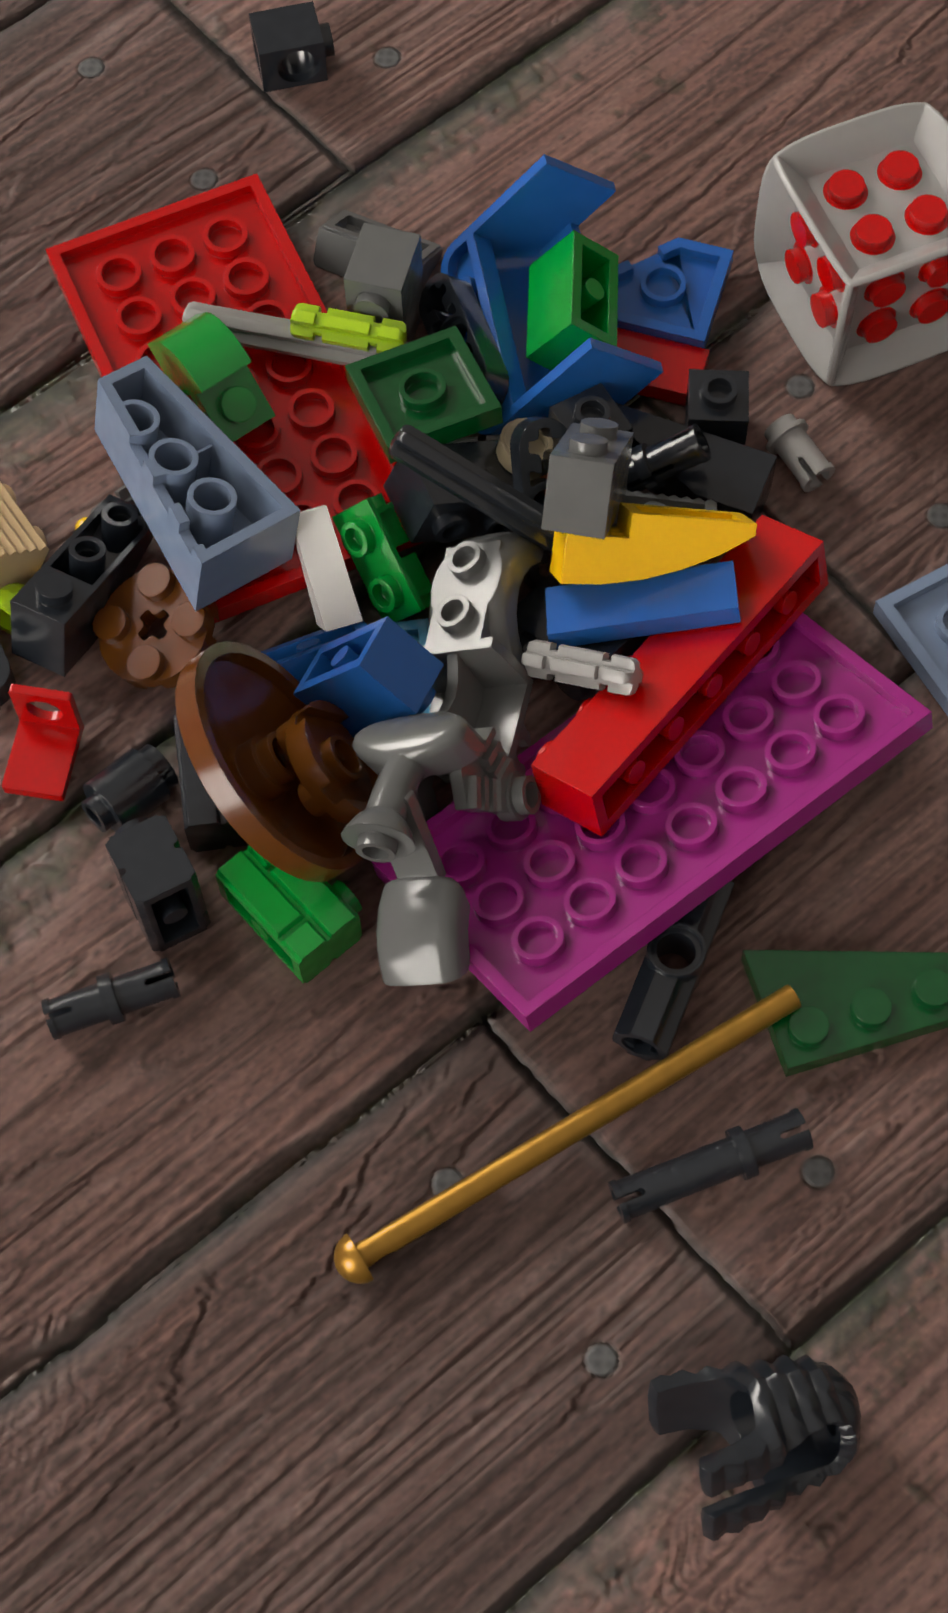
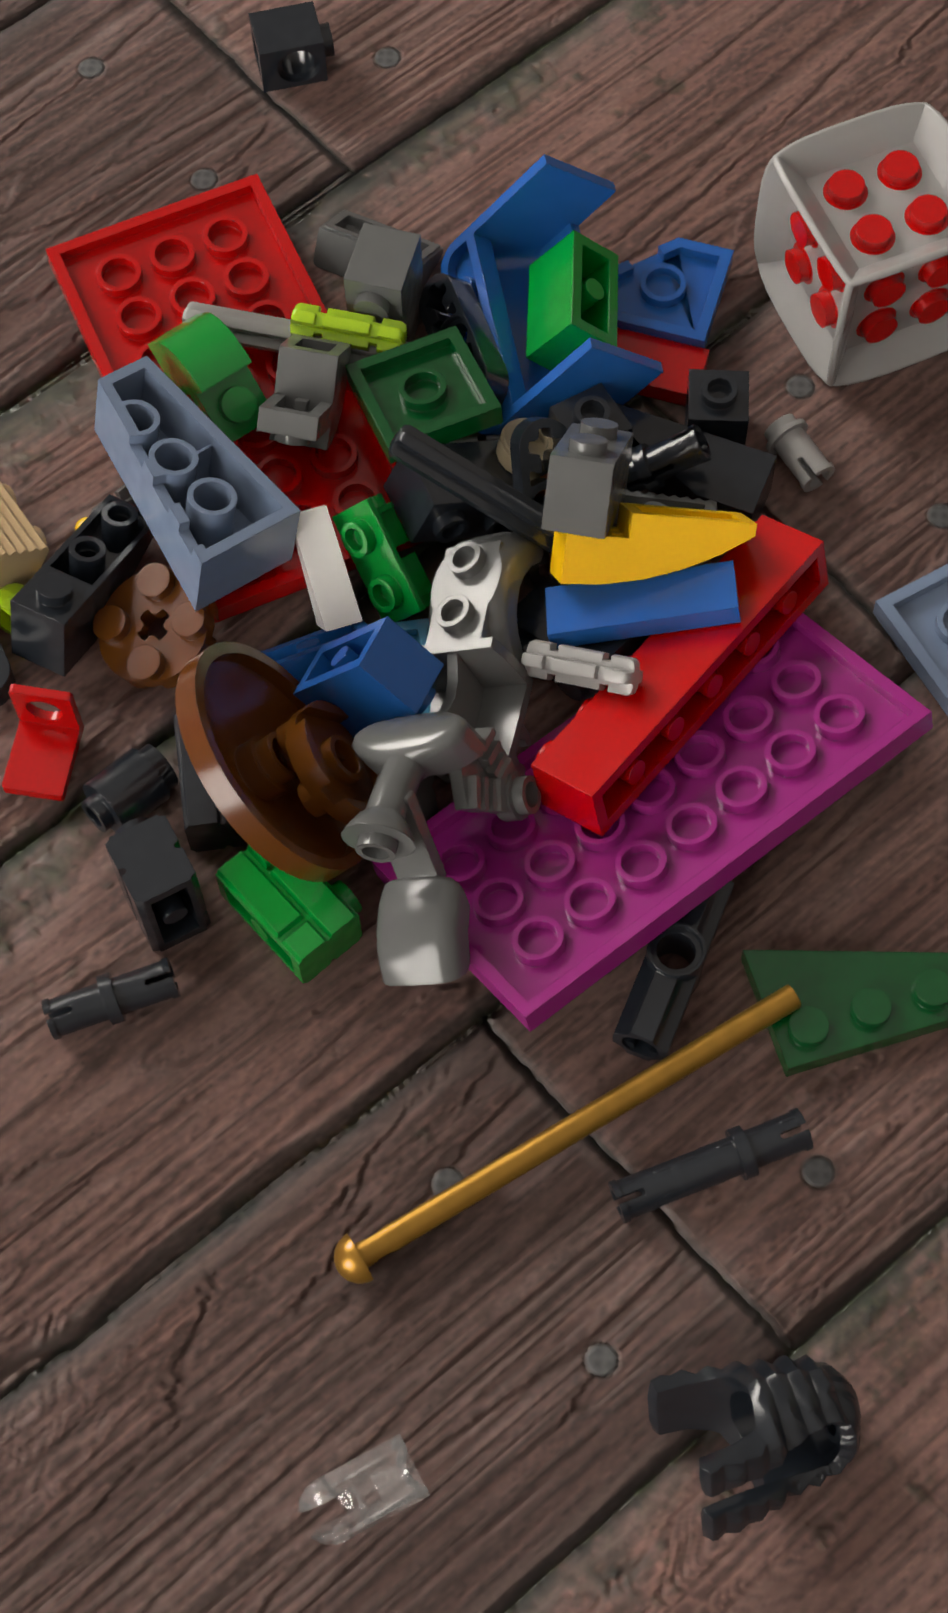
(307, 392): none -> dark grey brick
(369, 1488): none -> clear piece

